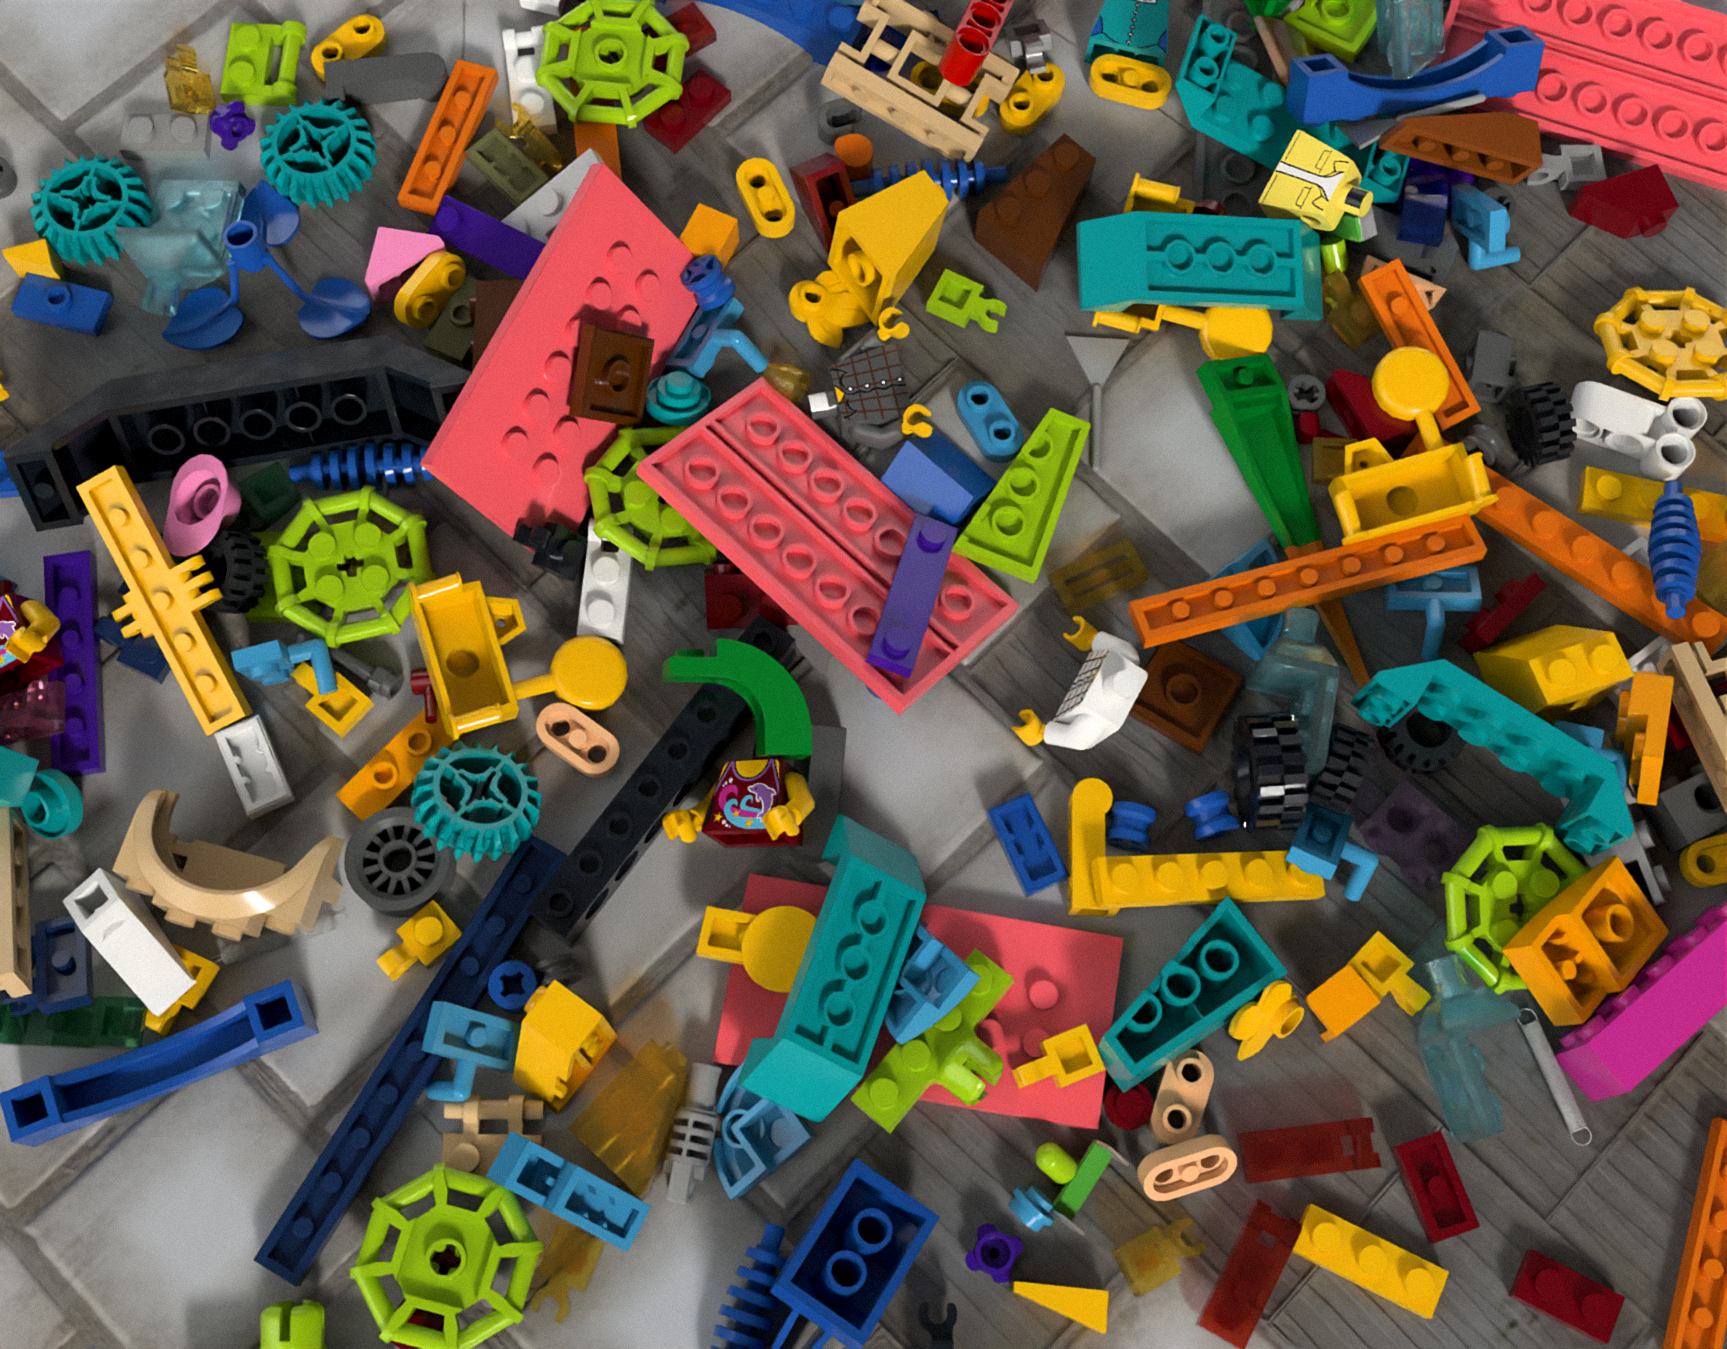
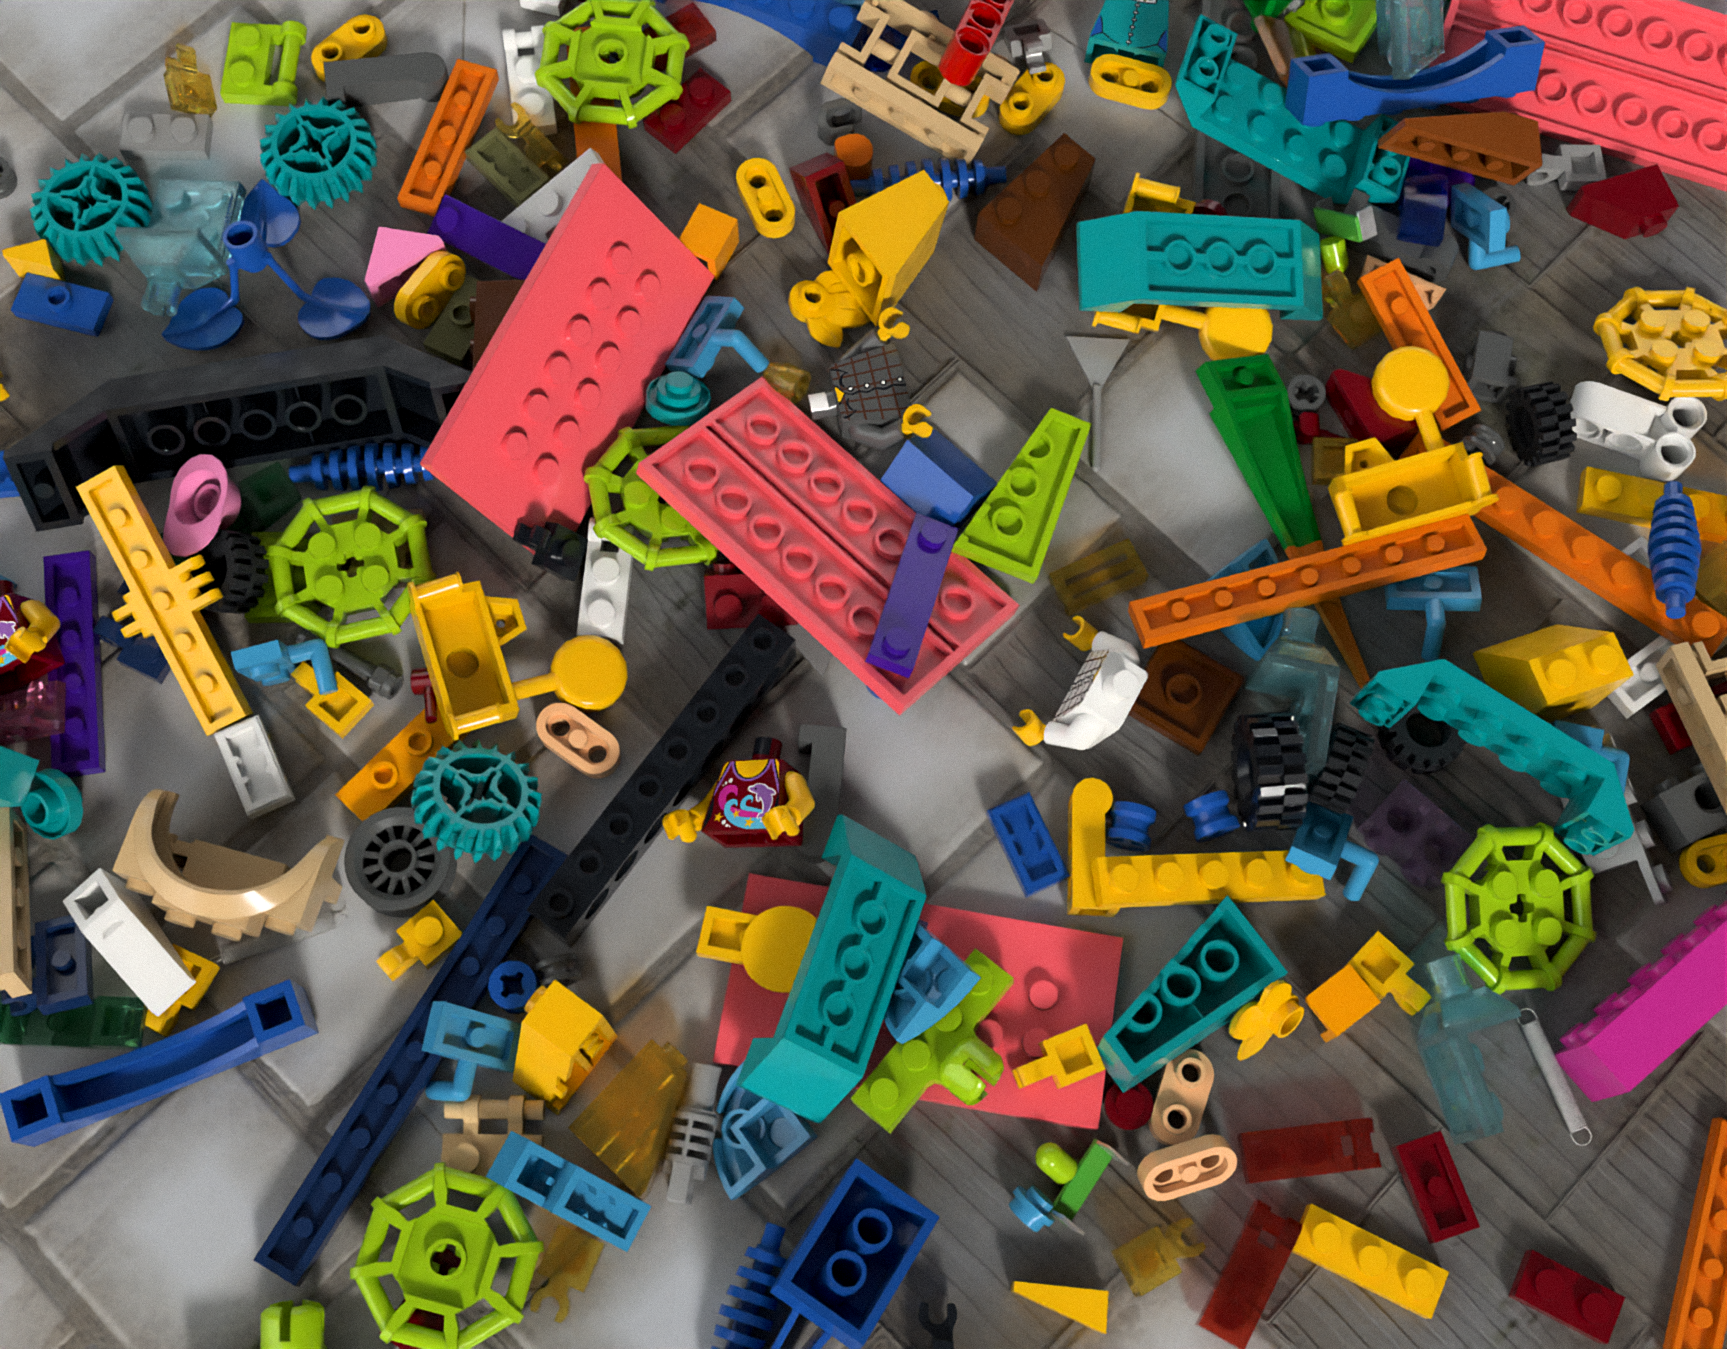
(231, 124): dark purple plate -> none
(611, 376): reddish brown tile -> none
(708, 282): blue wheel -> none
(764, 684): green arch -> none
(961, 299): lime plate -> none
(987, 419): dark azure plate -> none
(1007, 1247): dark purple plate -> none
(1314, 185): light yellow torso -> none
(1368, 131): light grey piece -> none
(1488, 624): dark red plate -> none
(1586, 943): light orange slope -> none
(1643, 729): light orange plate -> none

